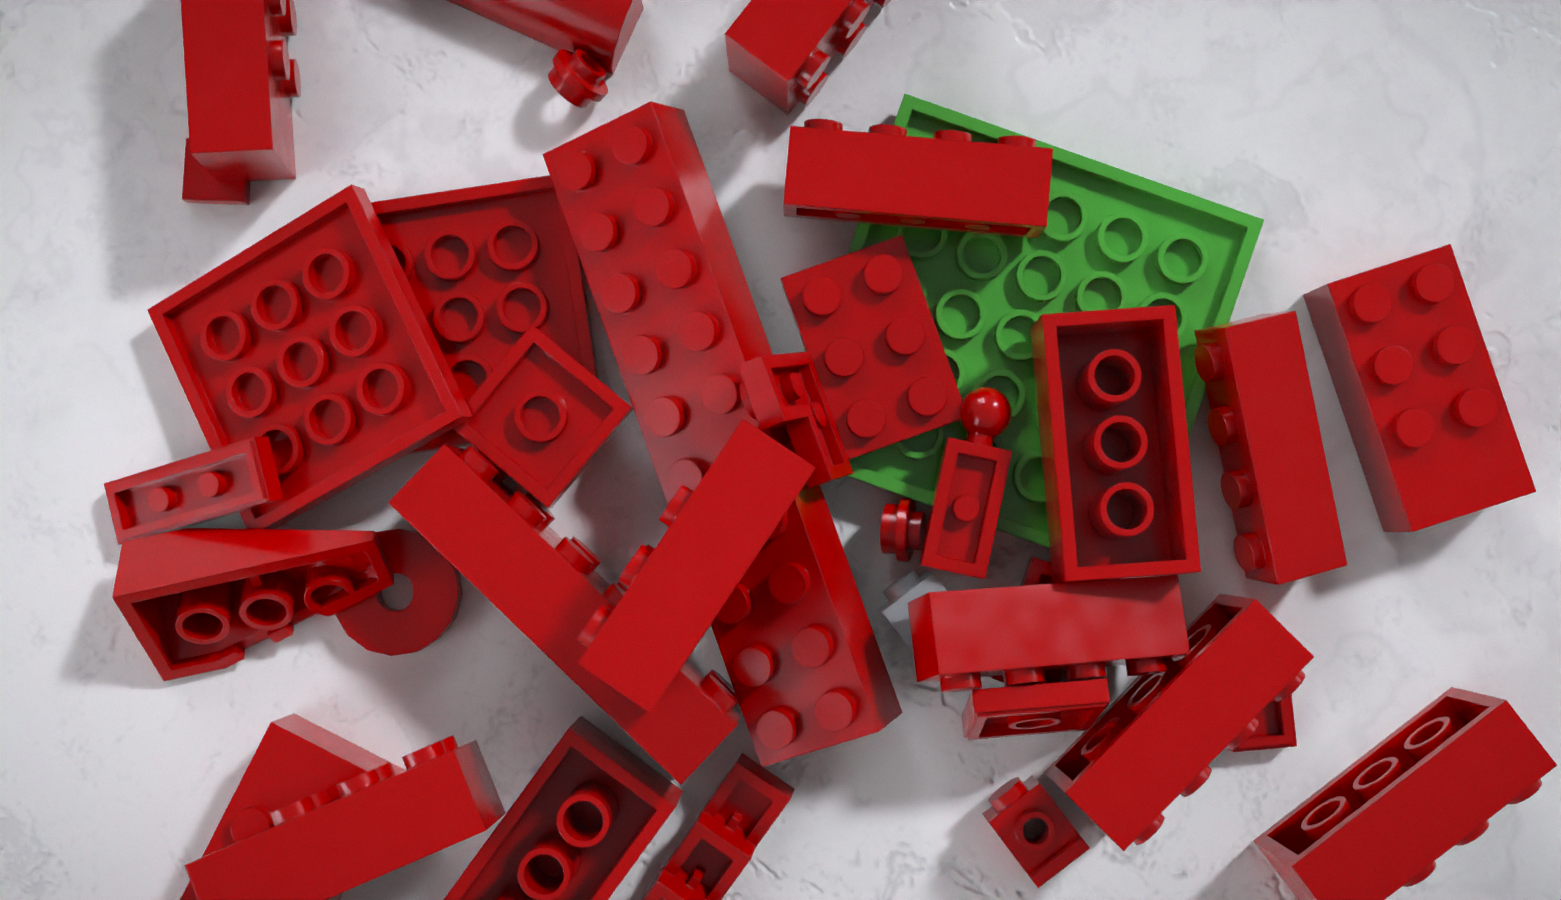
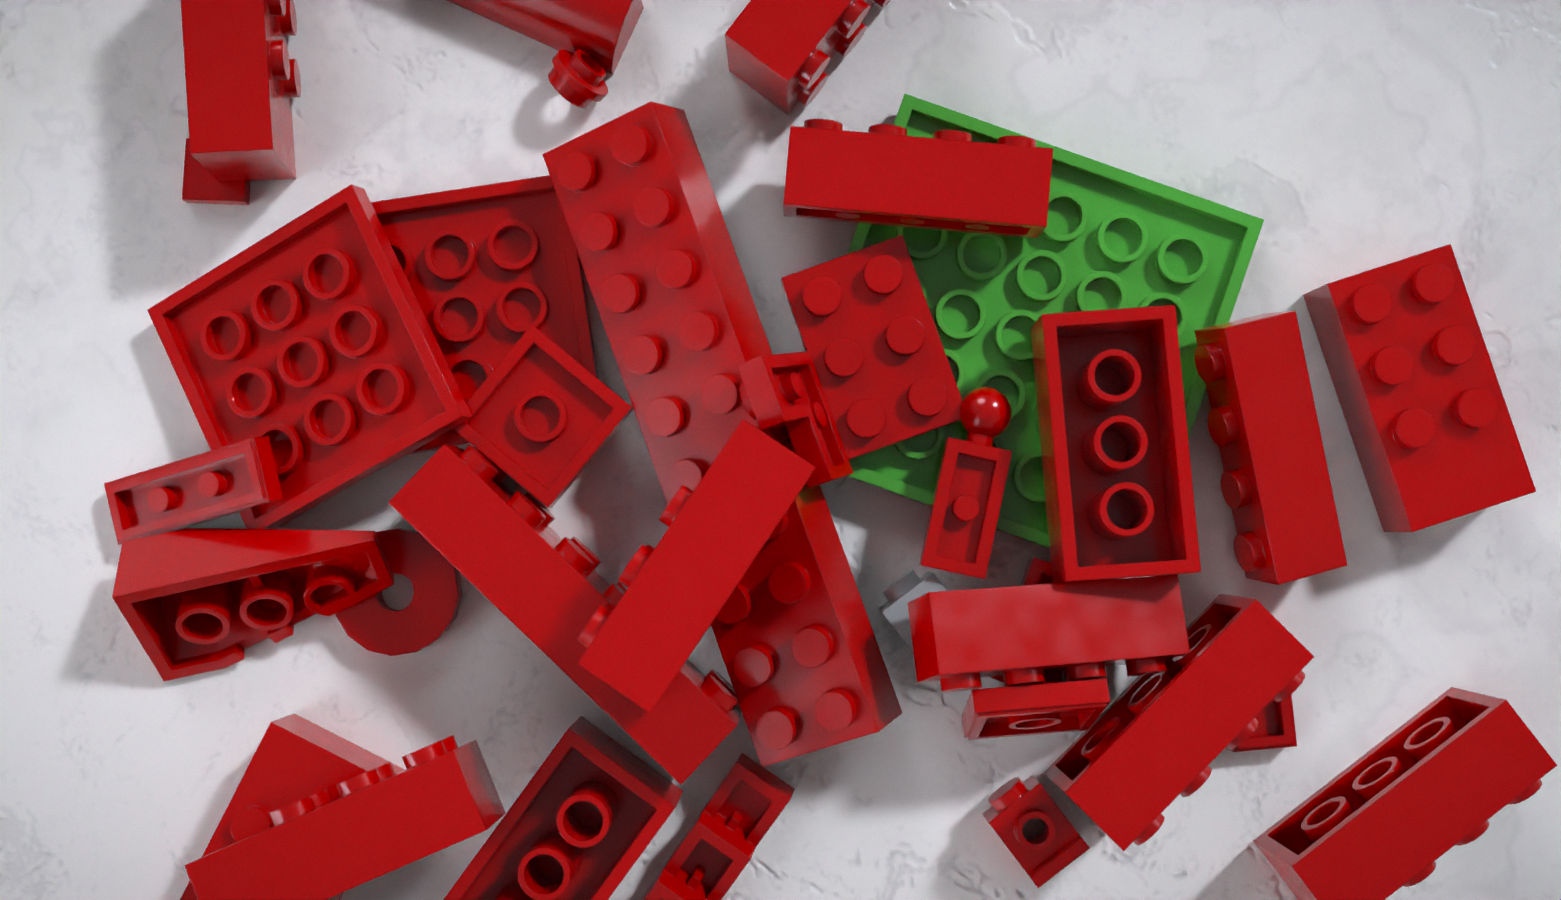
(902, 529): red plate -> none

